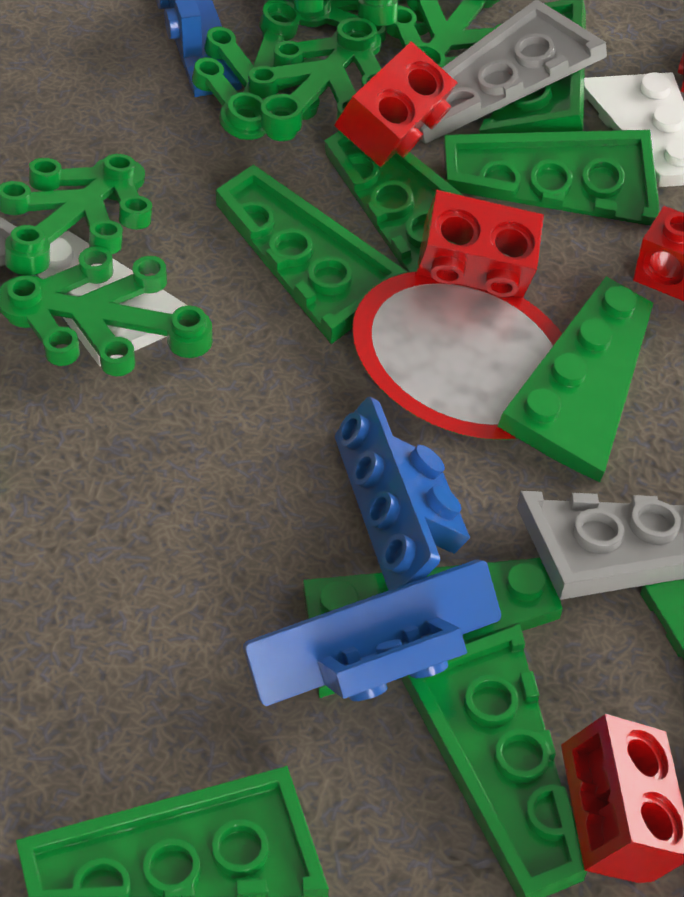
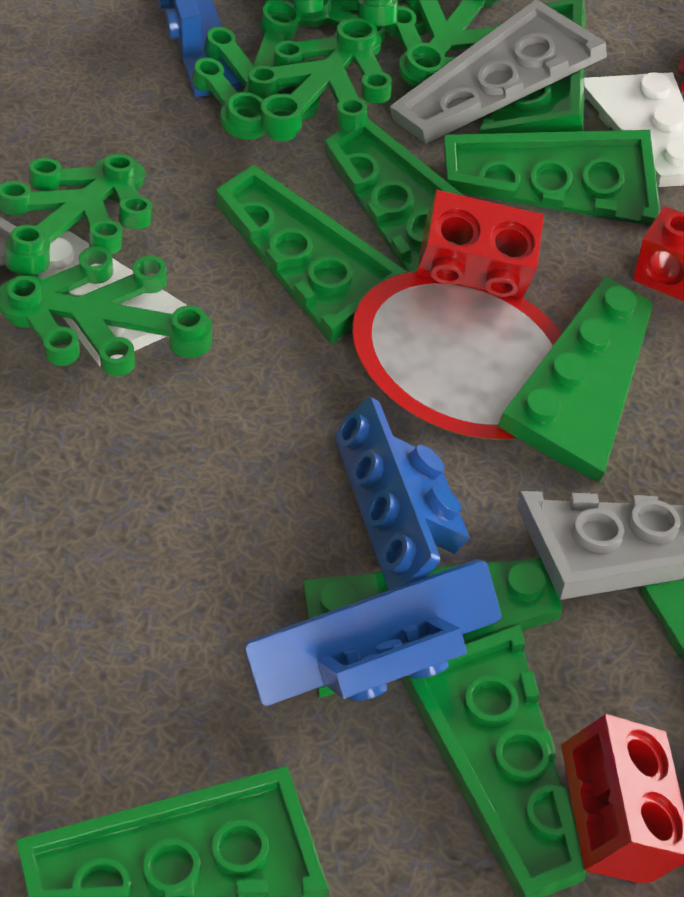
(395, 104): red brick -> none

